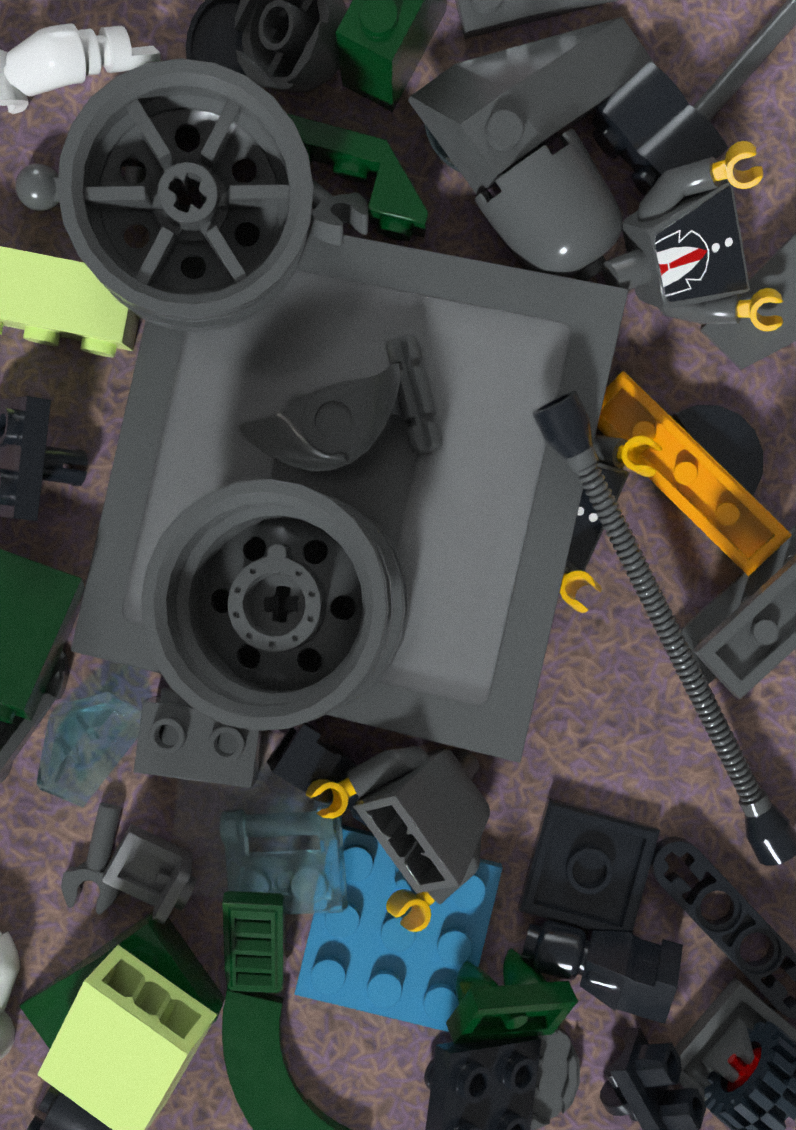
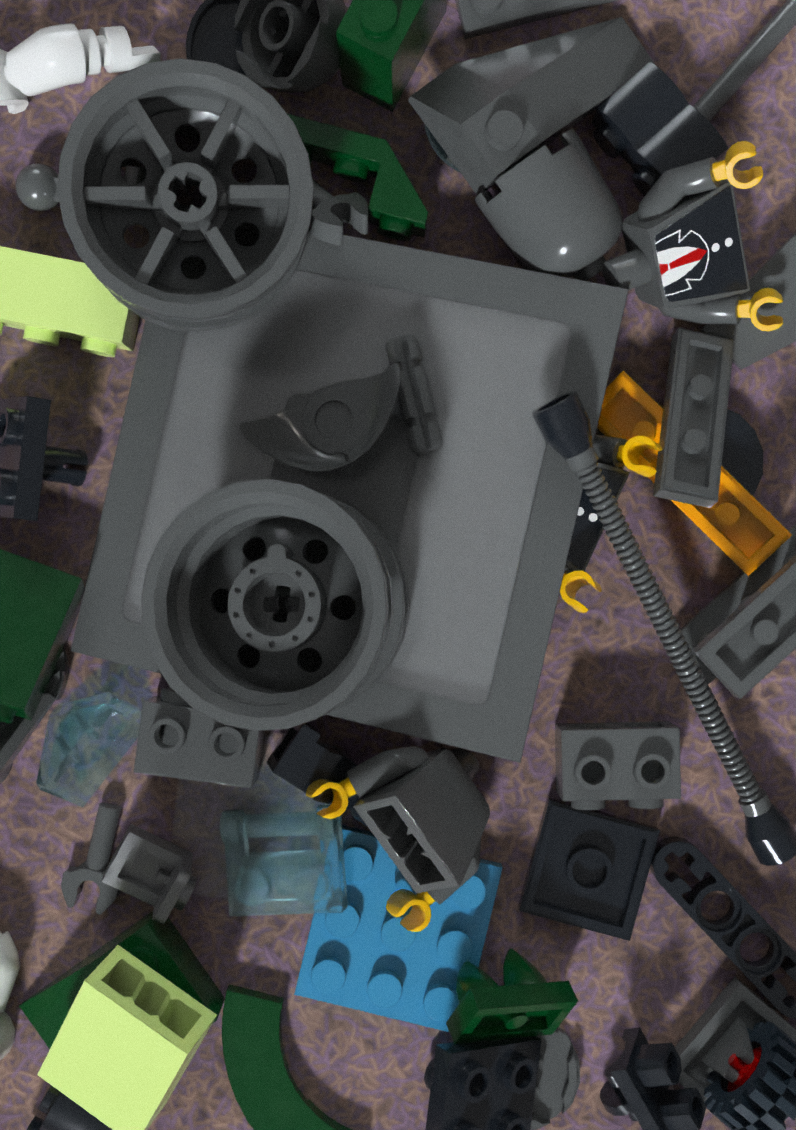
(254, 941): dark green slope -> none
(613, 966): black piece -> none
(617, 763): none -> dark grey brick
(694, 418): none -> dark grey tile

